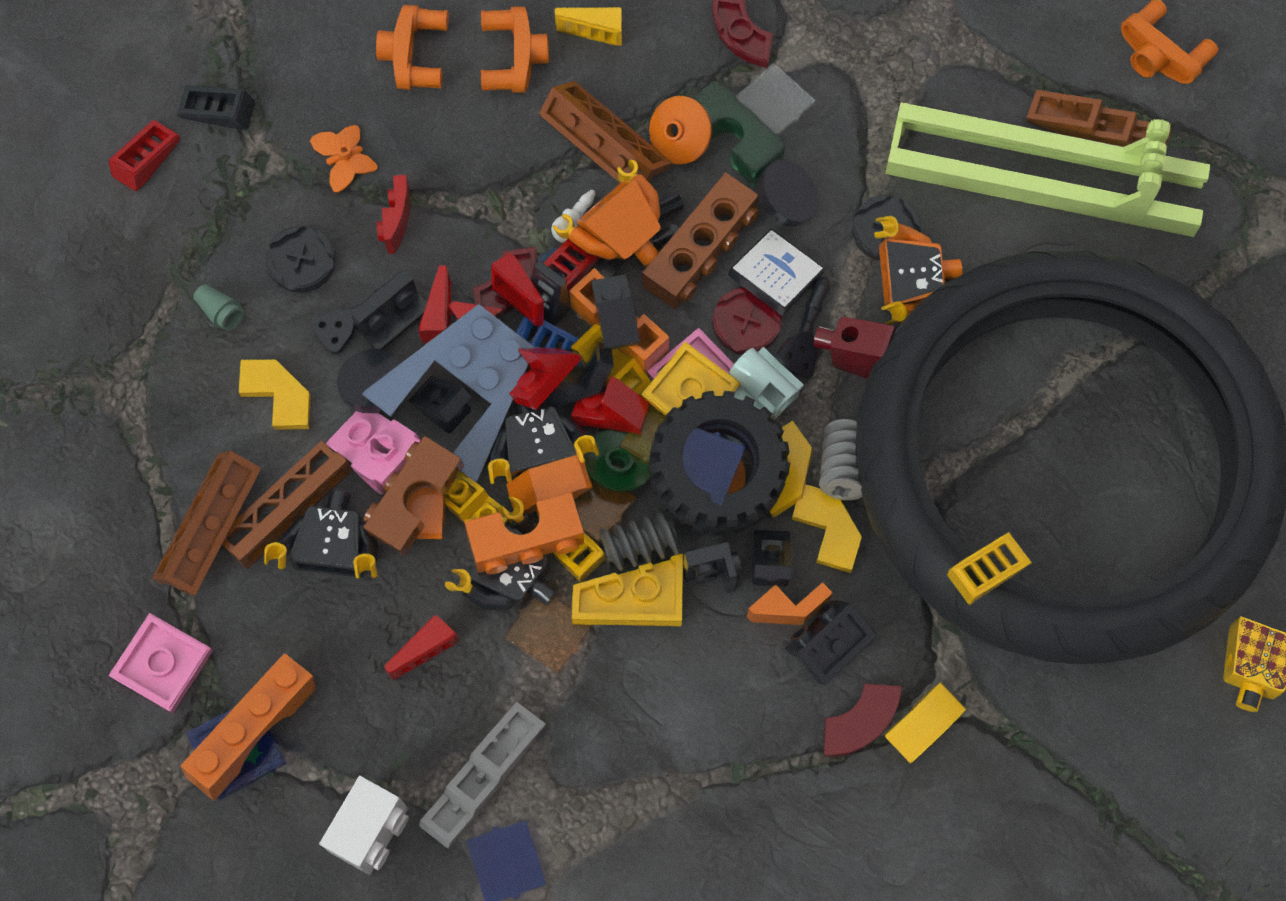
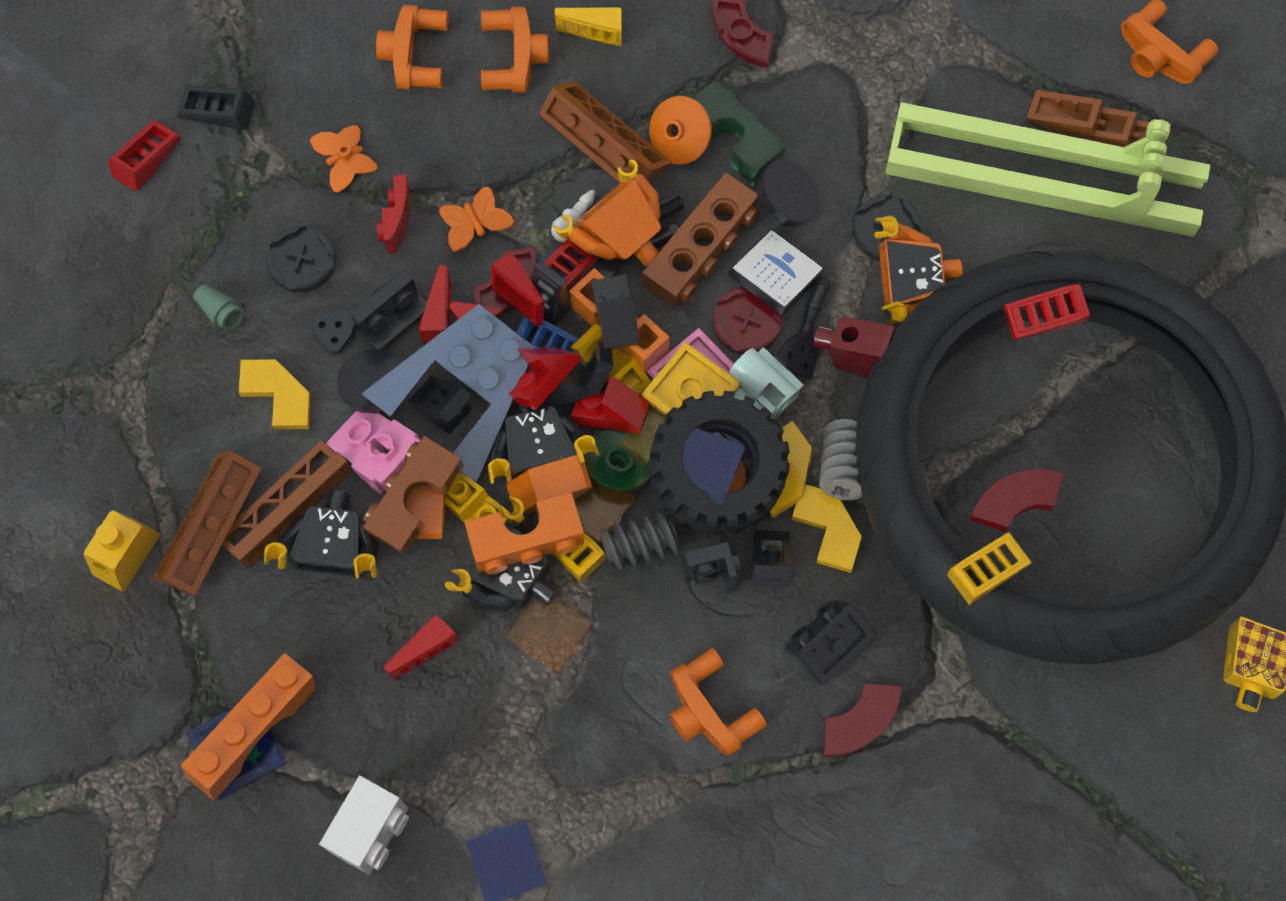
(119, 549): none -> yellow torso
(161, 663): bright pink tile -> none
(472, 217): none -> orange piece
(482, 775): light grey slope -> none
(632, 598): yellow wing -> none
(698, 715): none -> orange connector
(775, 99): clear piece -> none
(778, 608): orange slope -> none
(925, 722): yellow slope -> none
(1015, 495): none -> dark red tile
(1075, 301): none -> red slope

